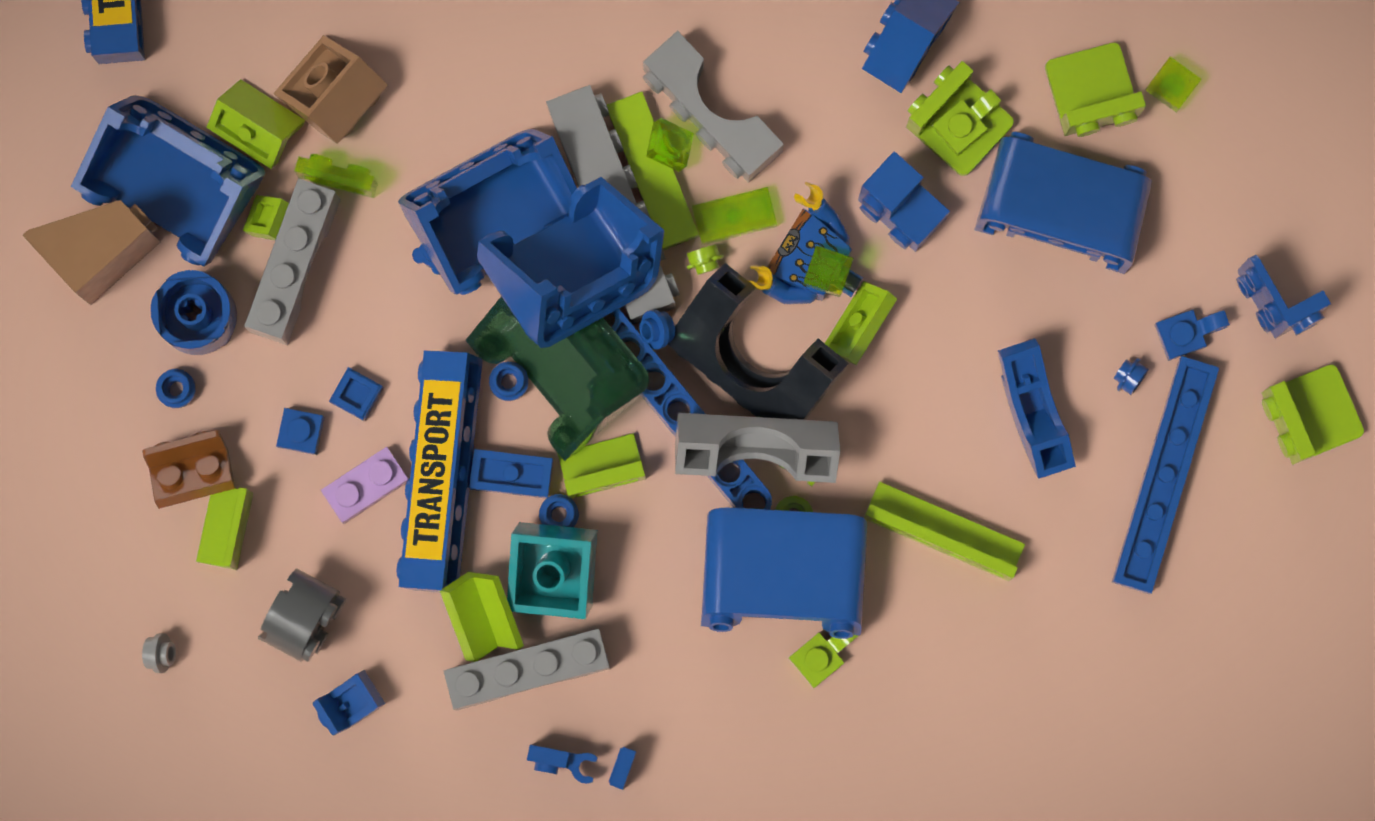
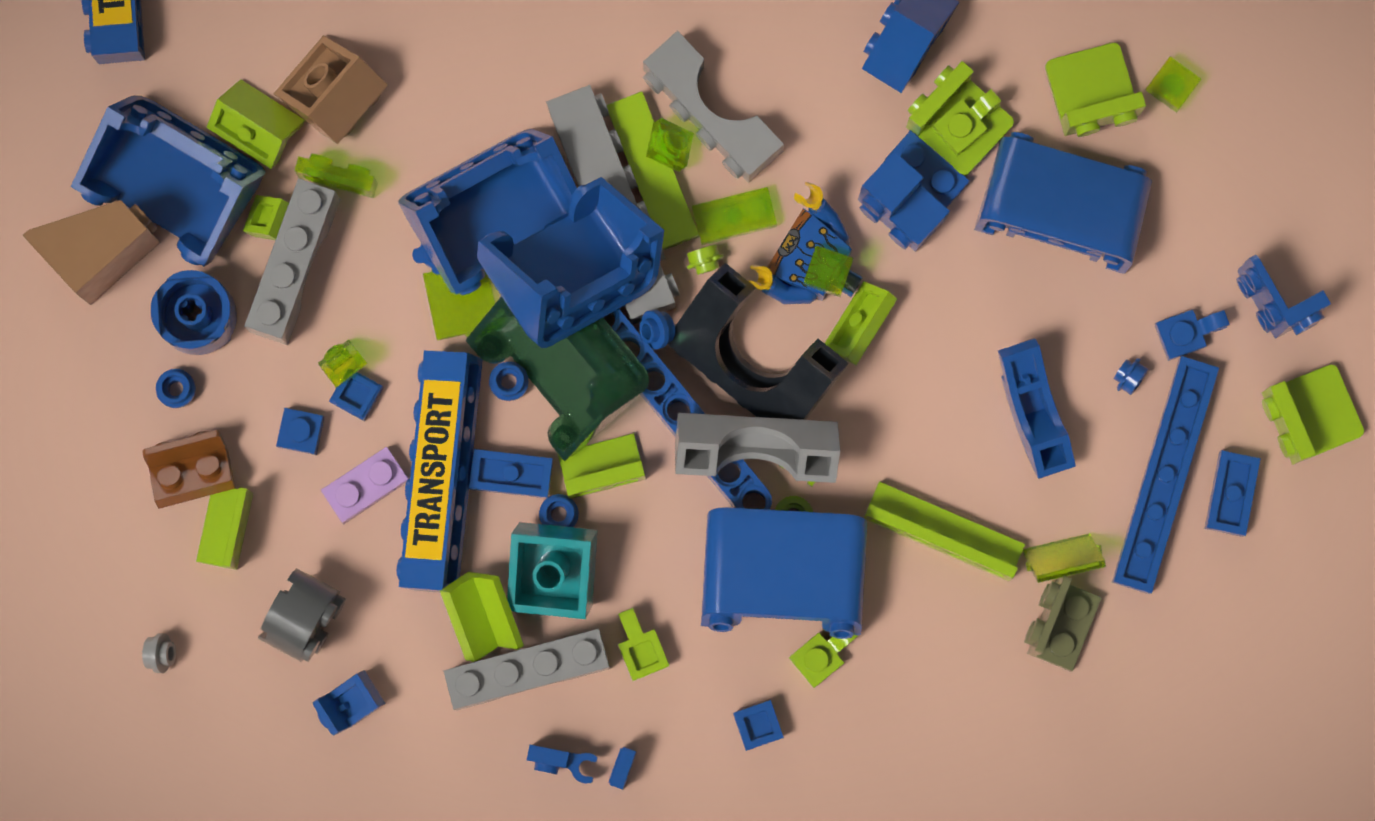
(341, 362): none -> clear neon green plate
(453, 313): none -> clear neon green piece
(643, 650): none -> lime plate
(758, 725): none -> blue plate
(939, 175): none -> blue plate
(1063, 624): none -> olive bracket
(1064, 558): none -> clear neon green piece
(1232, 493): none -> blue plate

